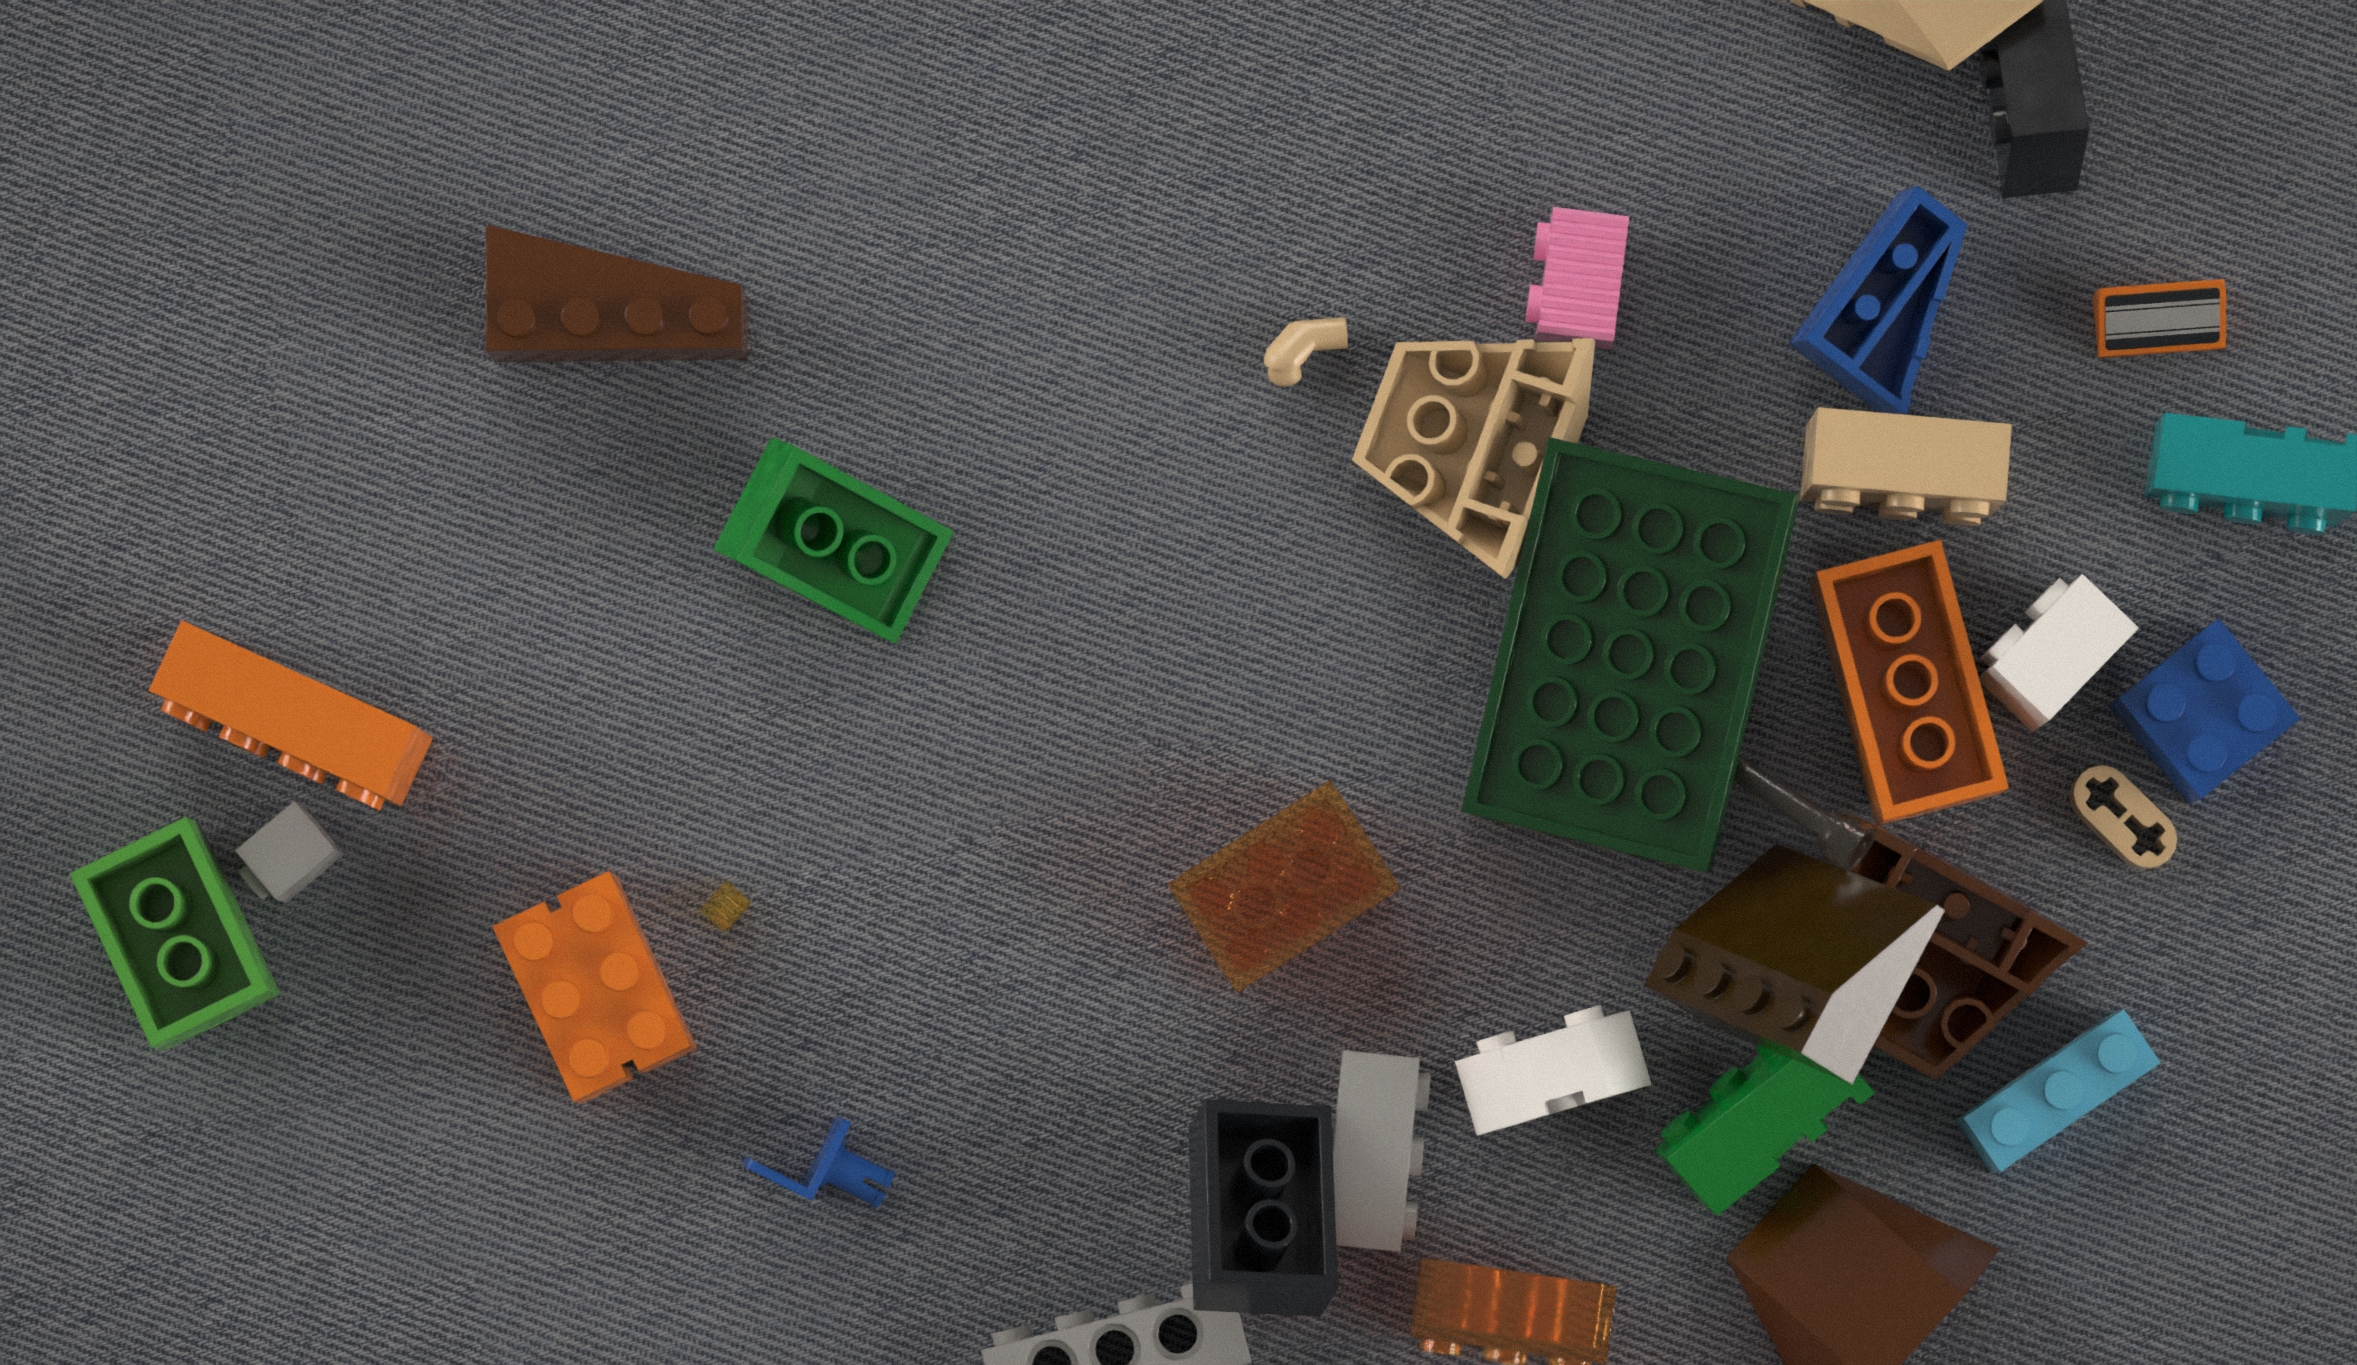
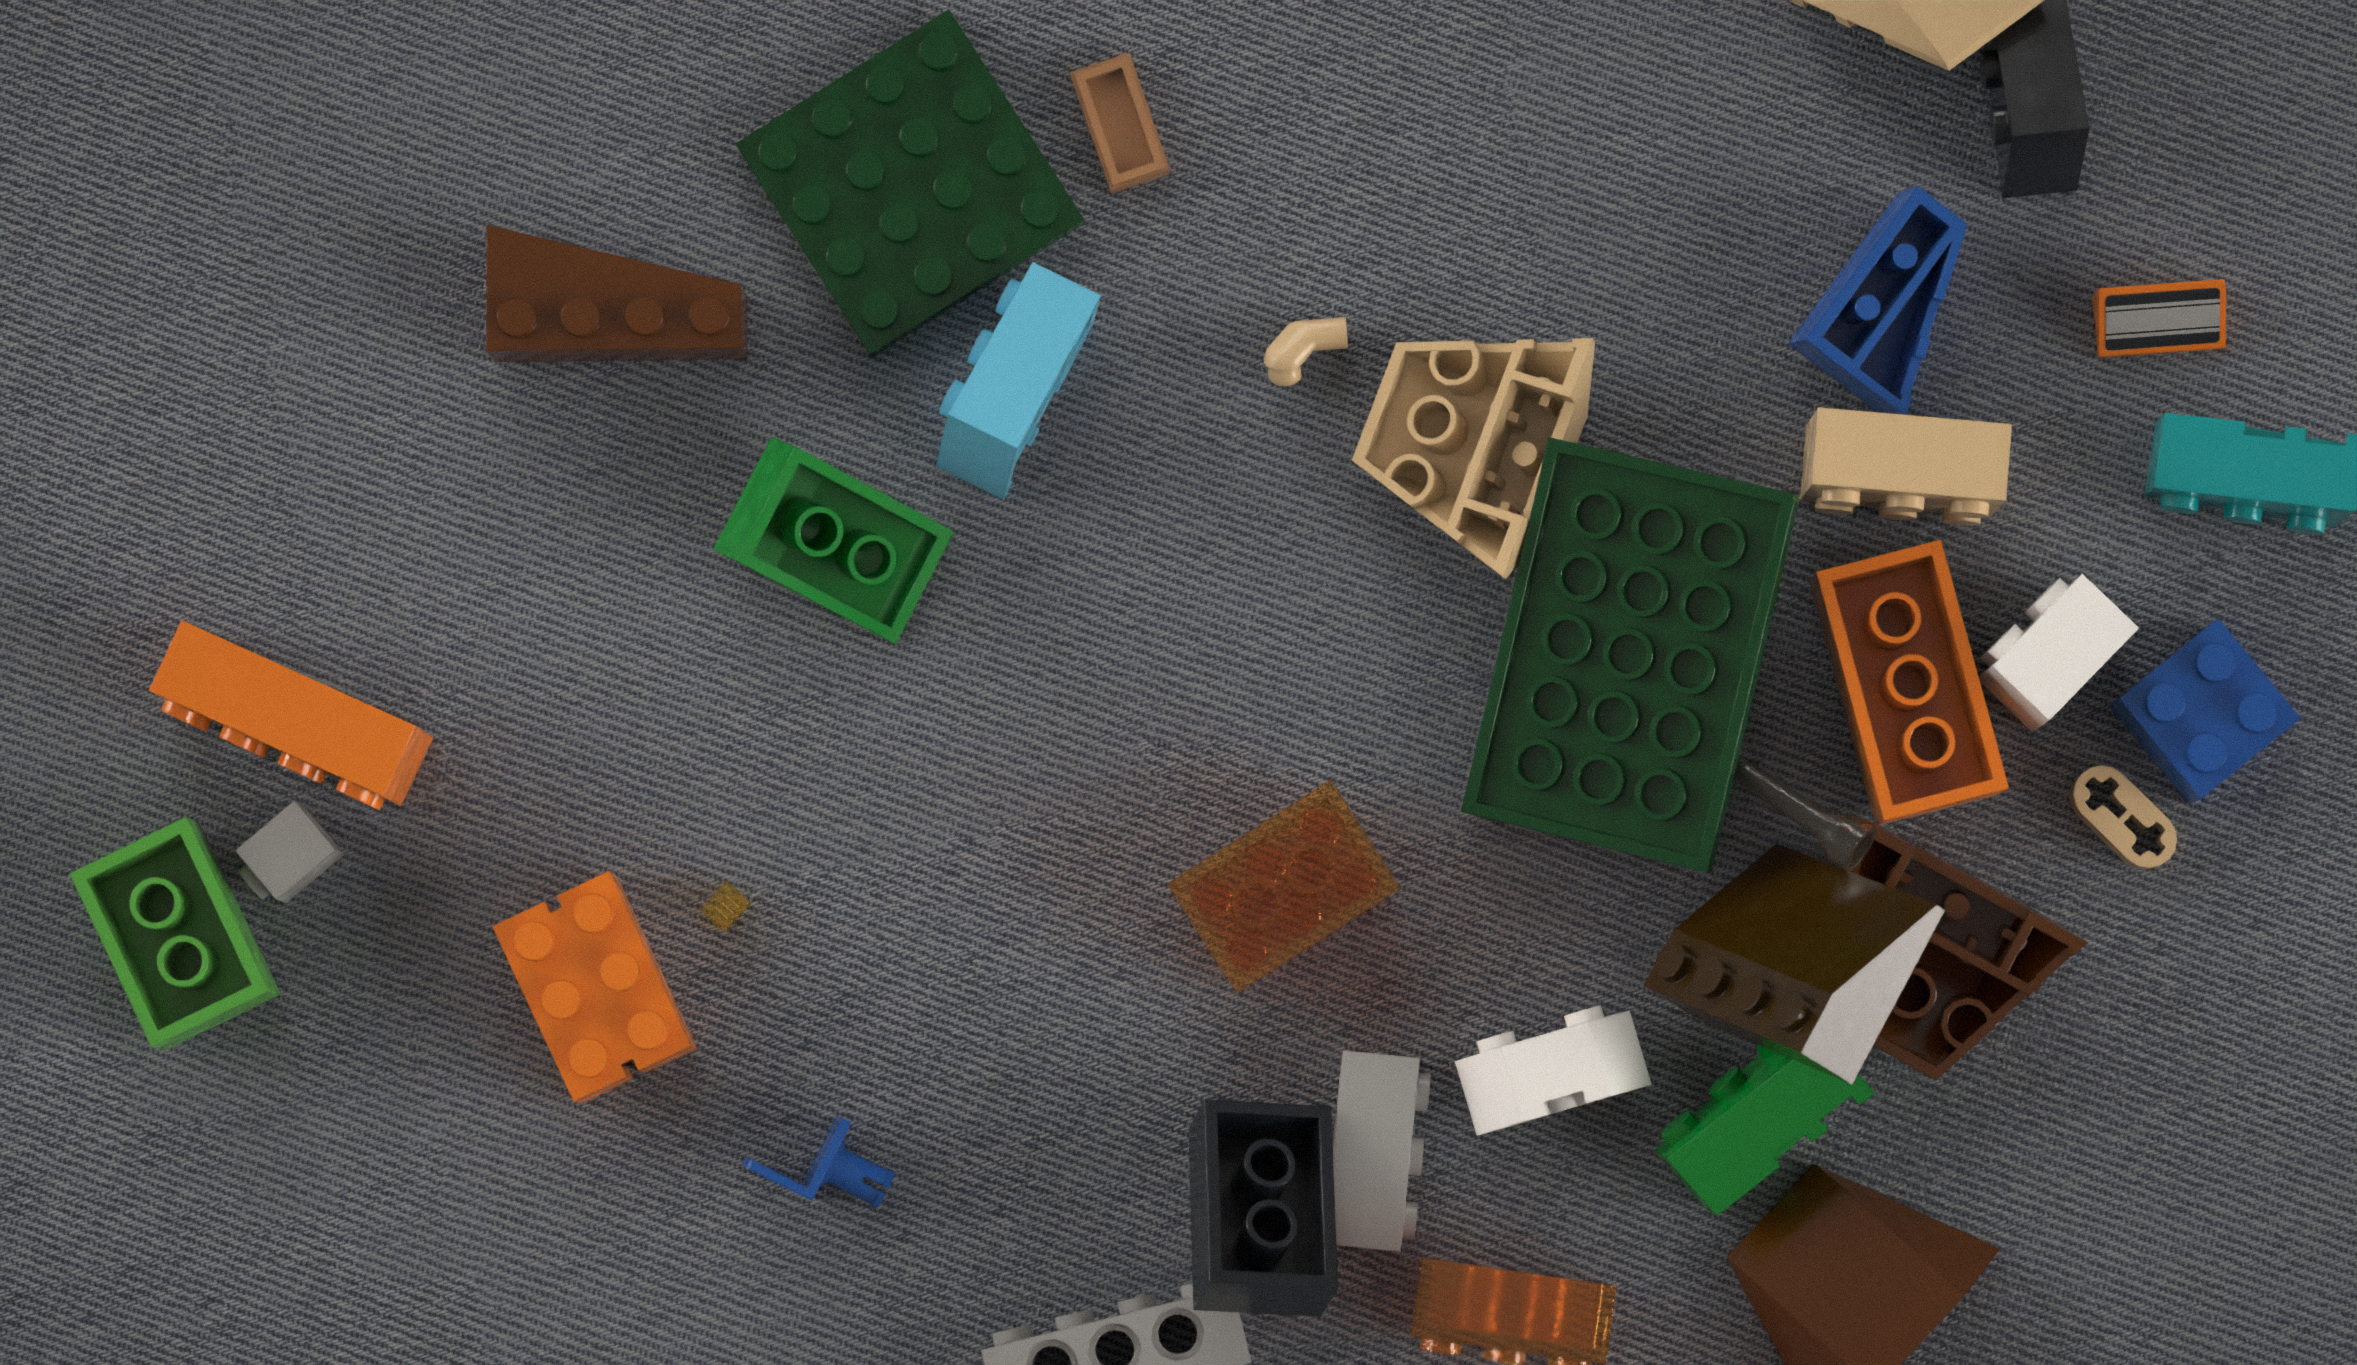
(910, 183): none -> dark green plate
(1014, 377): none -> medium azure wedge
(1120, 123): none -> medium nougat tile
(1579, 277): bright pink brick -> none
(2057, 1091): medium azure brick -> none

